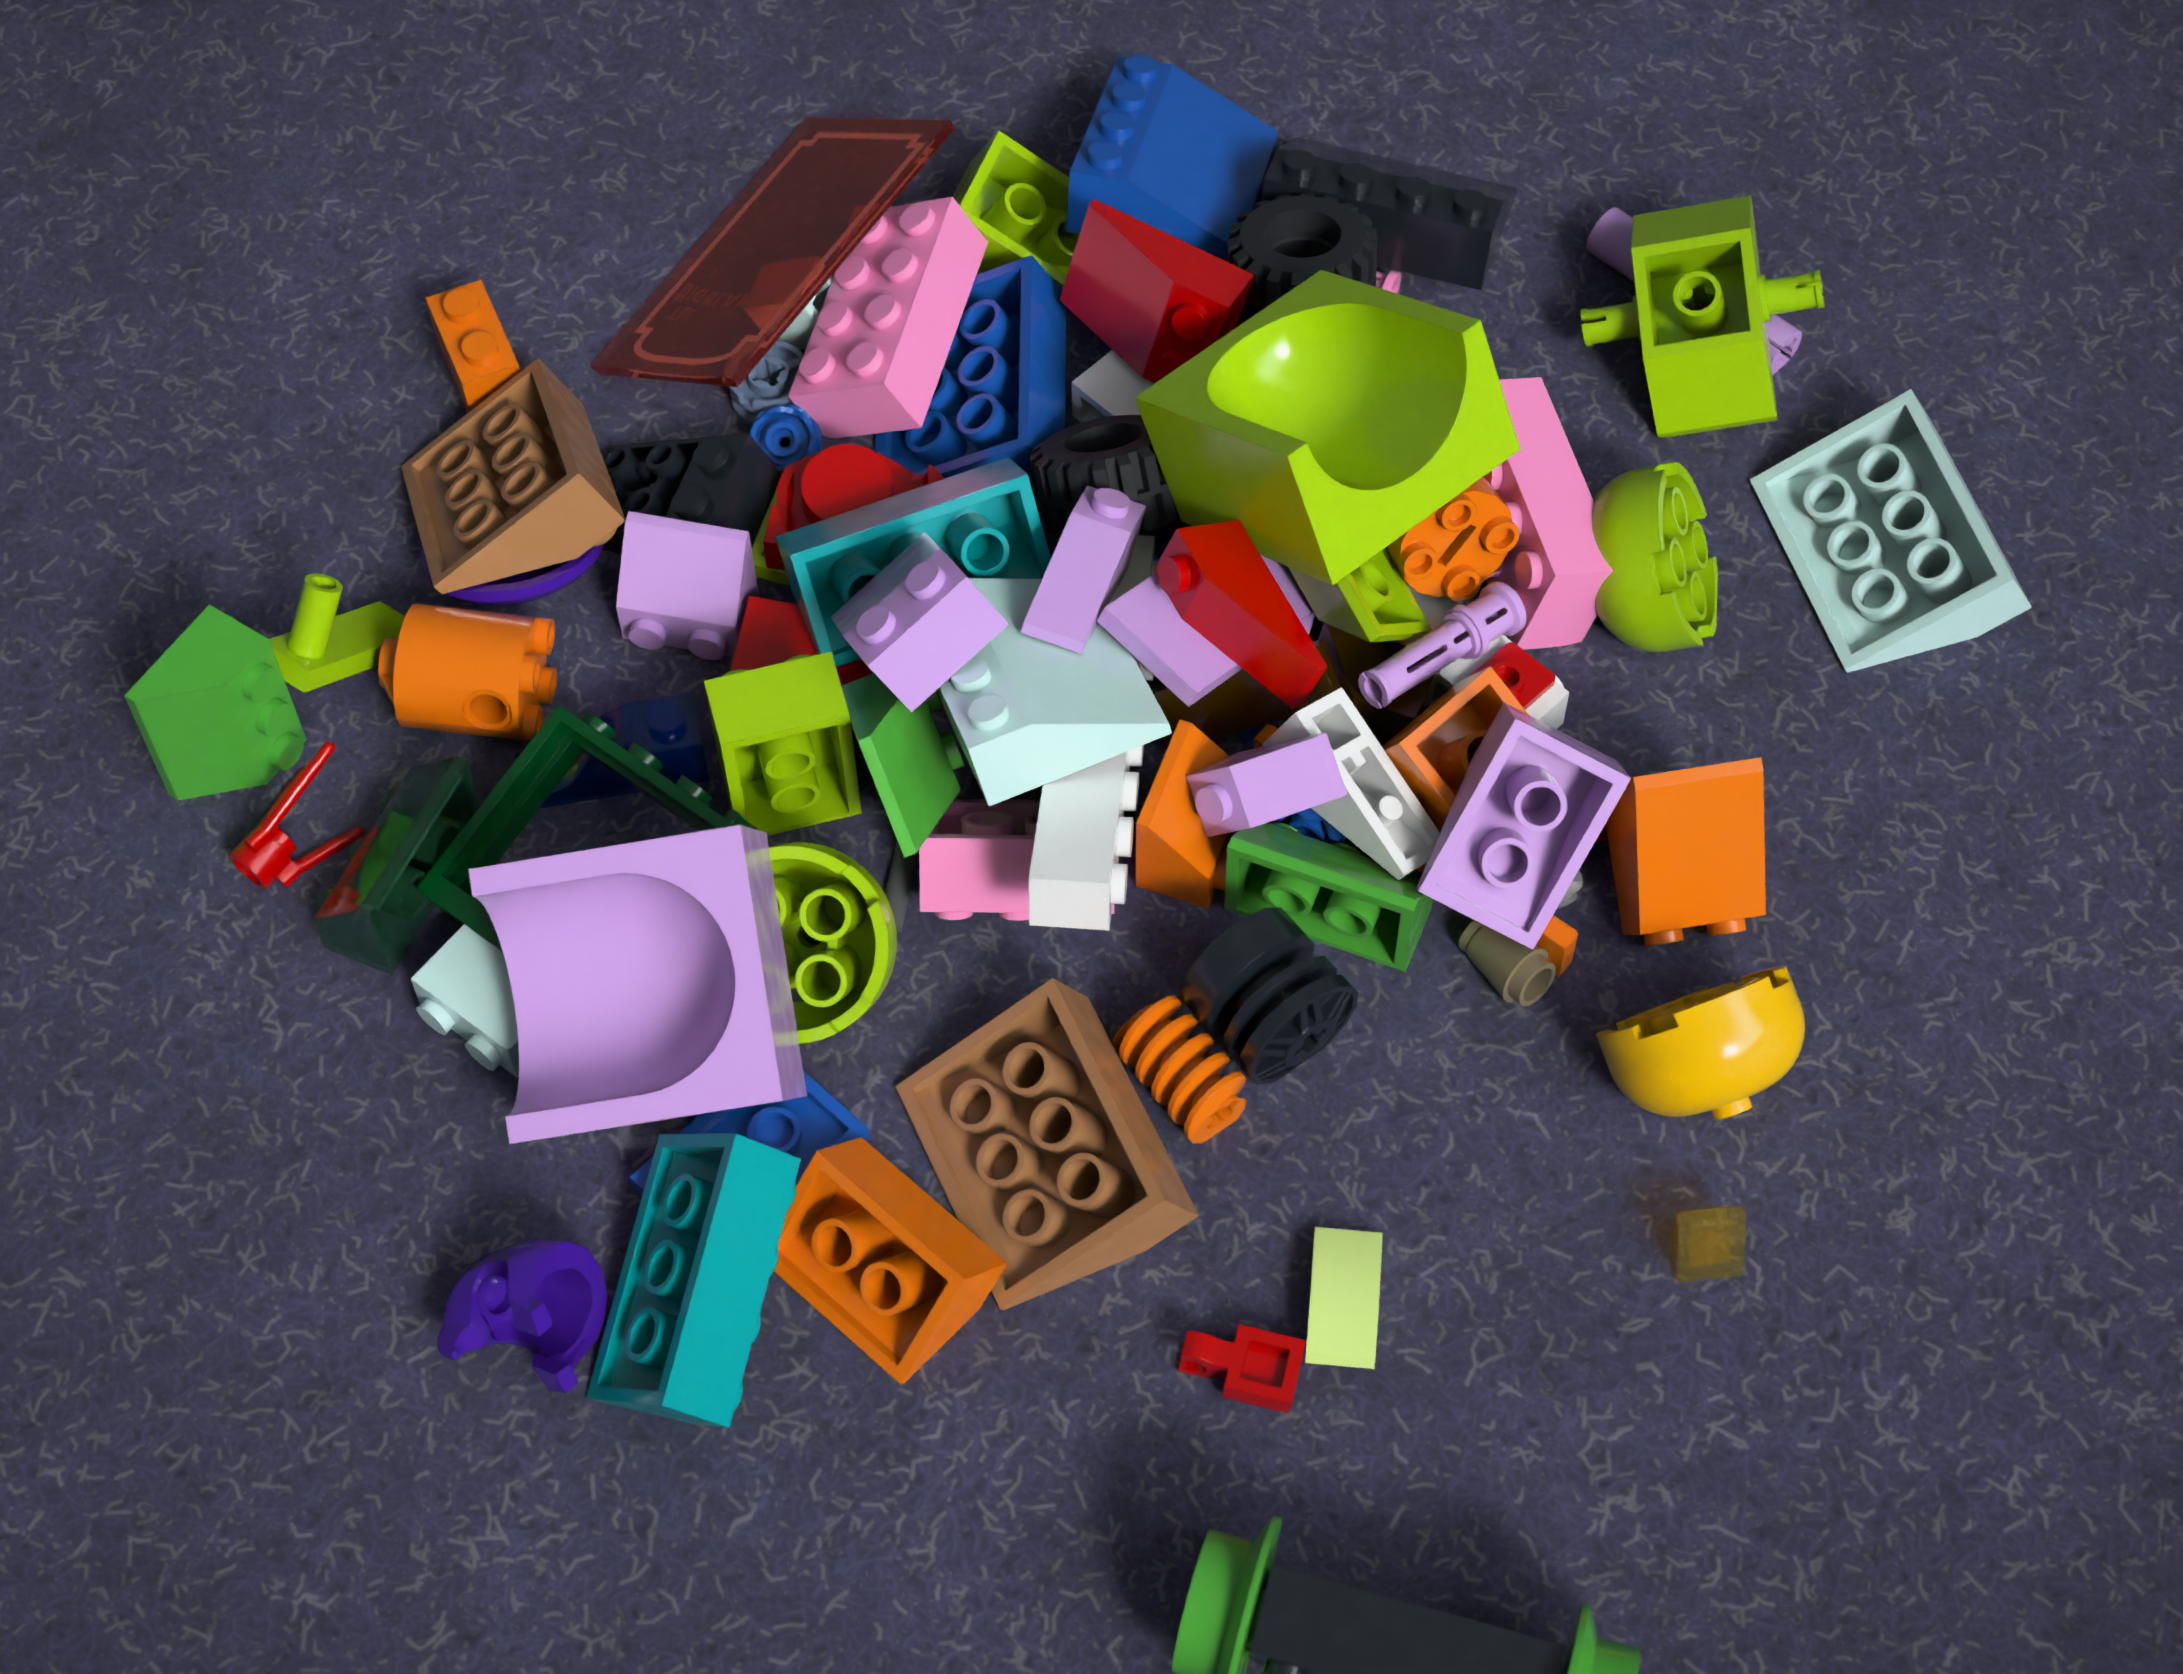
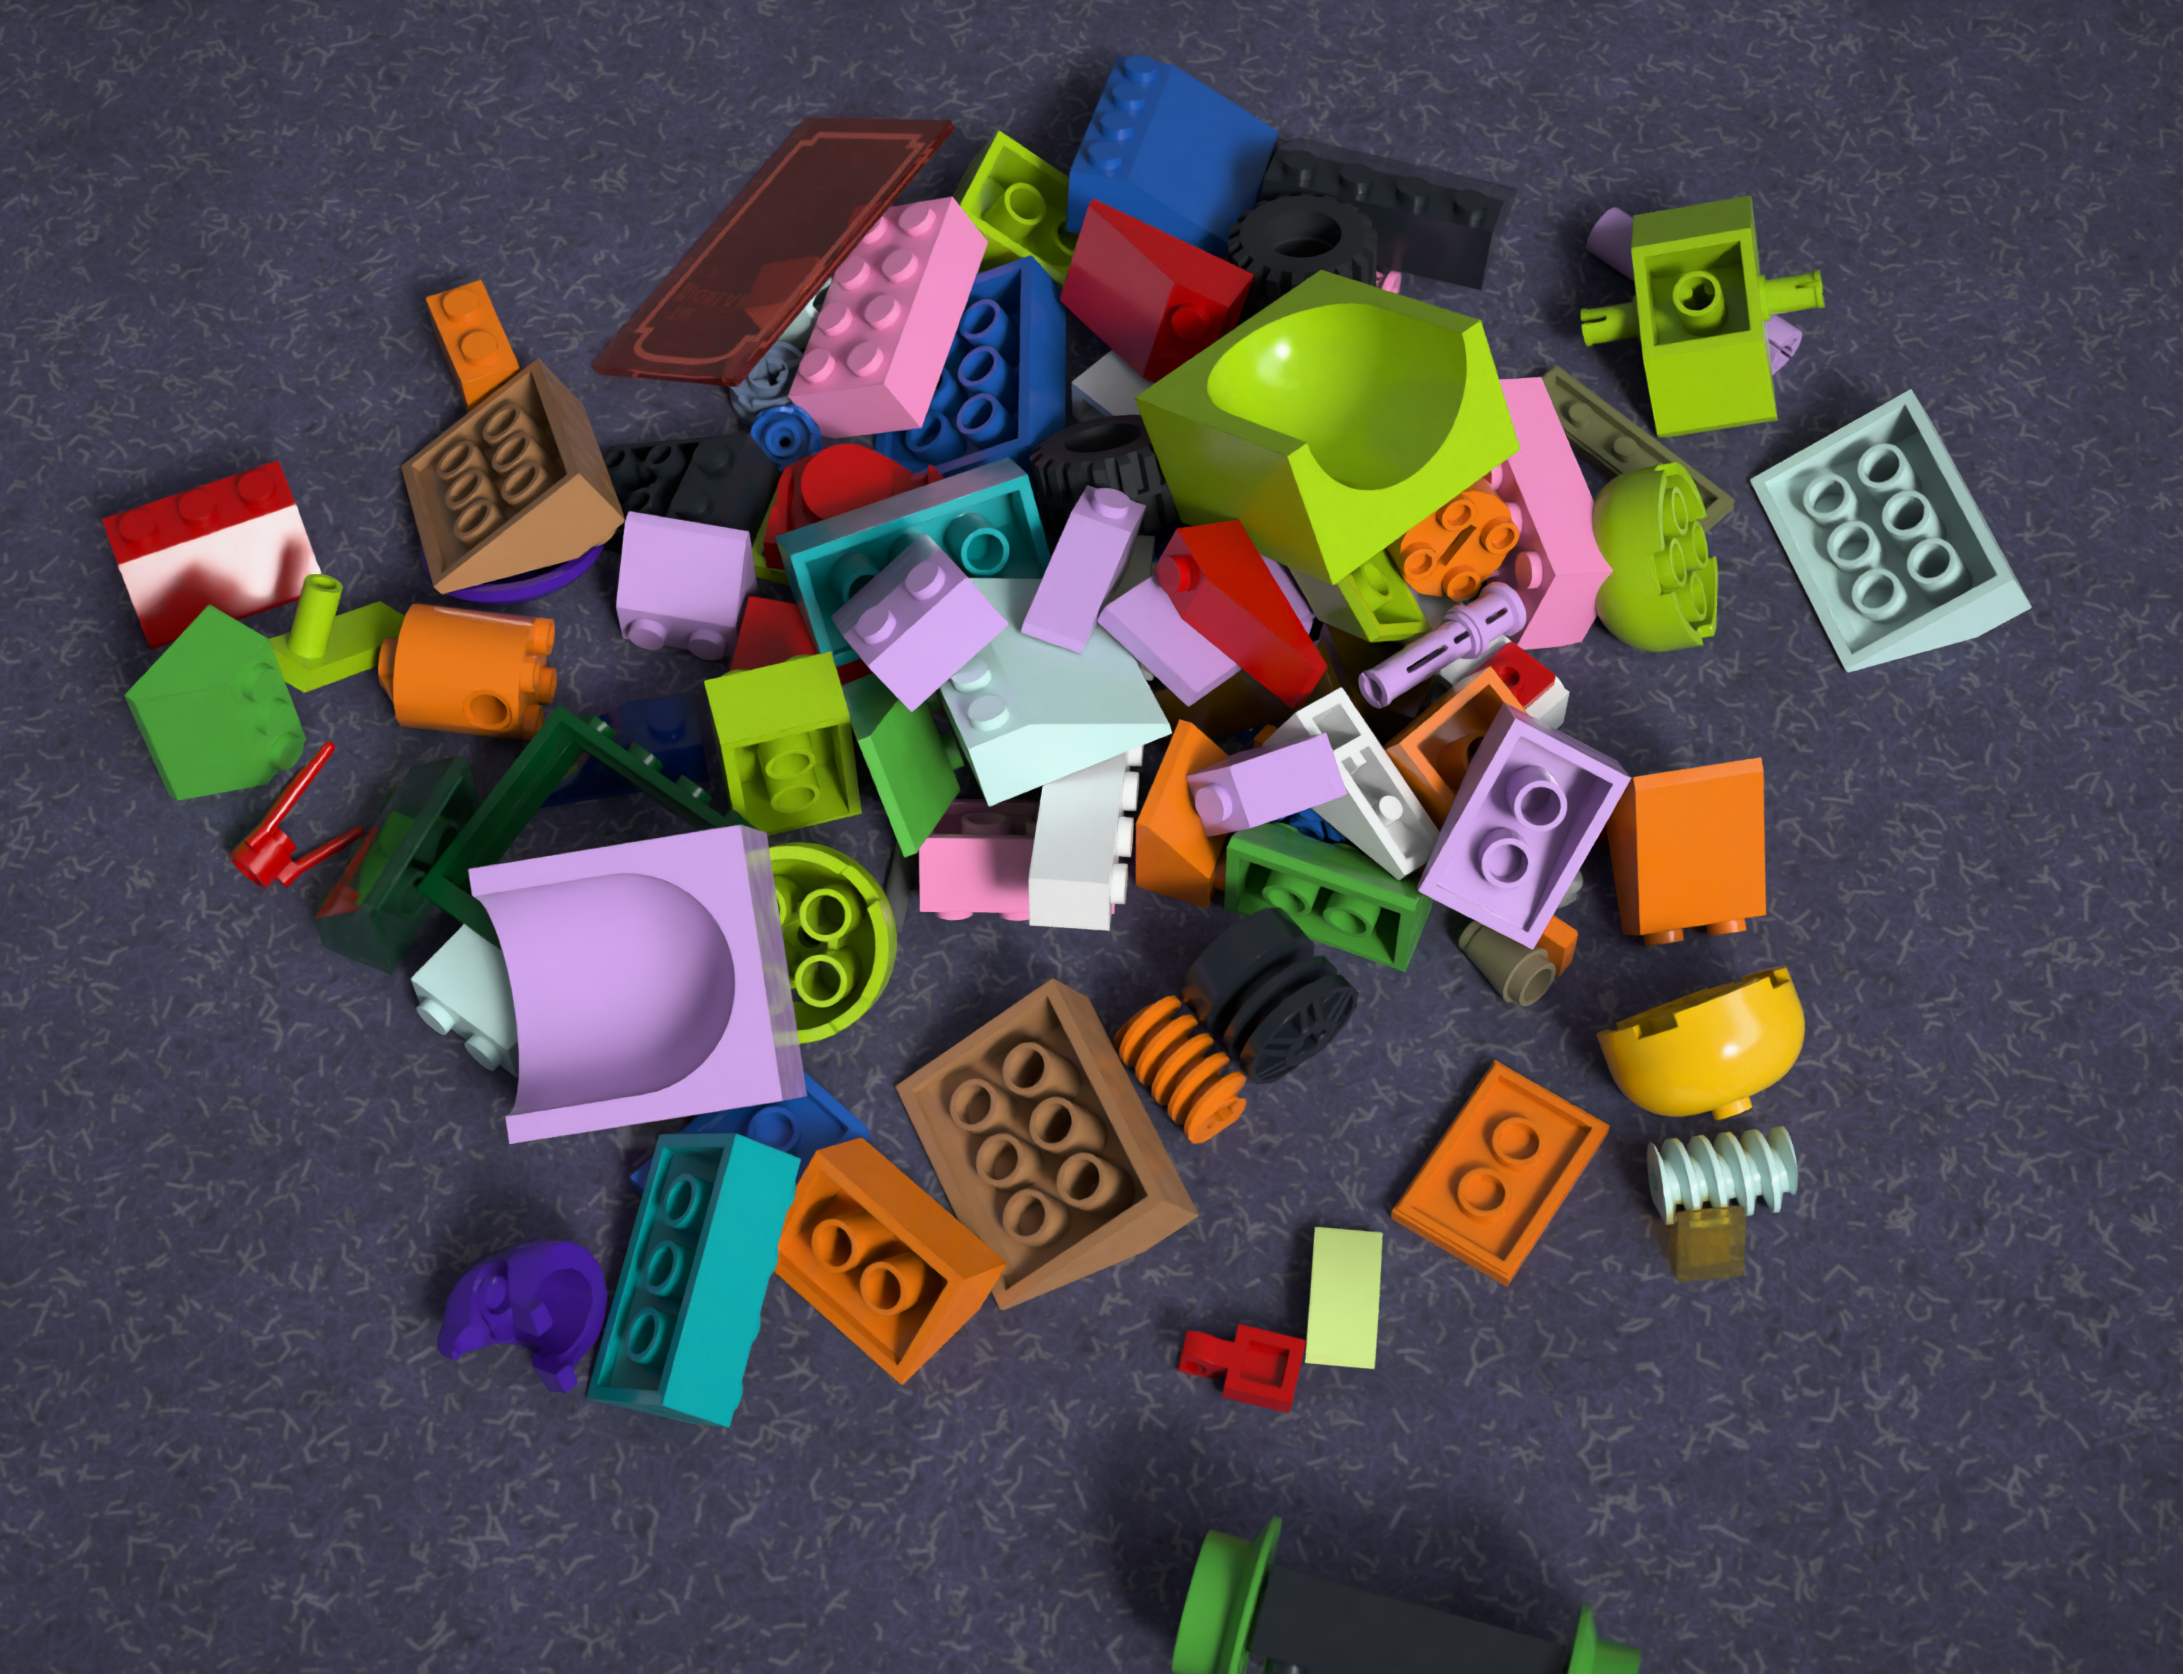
(212, 545): none -> red slope
(1500, 1173): none -> orange tile
(1616, 443): none -> olive tile
(1722, 1171): none -> light aqua piece

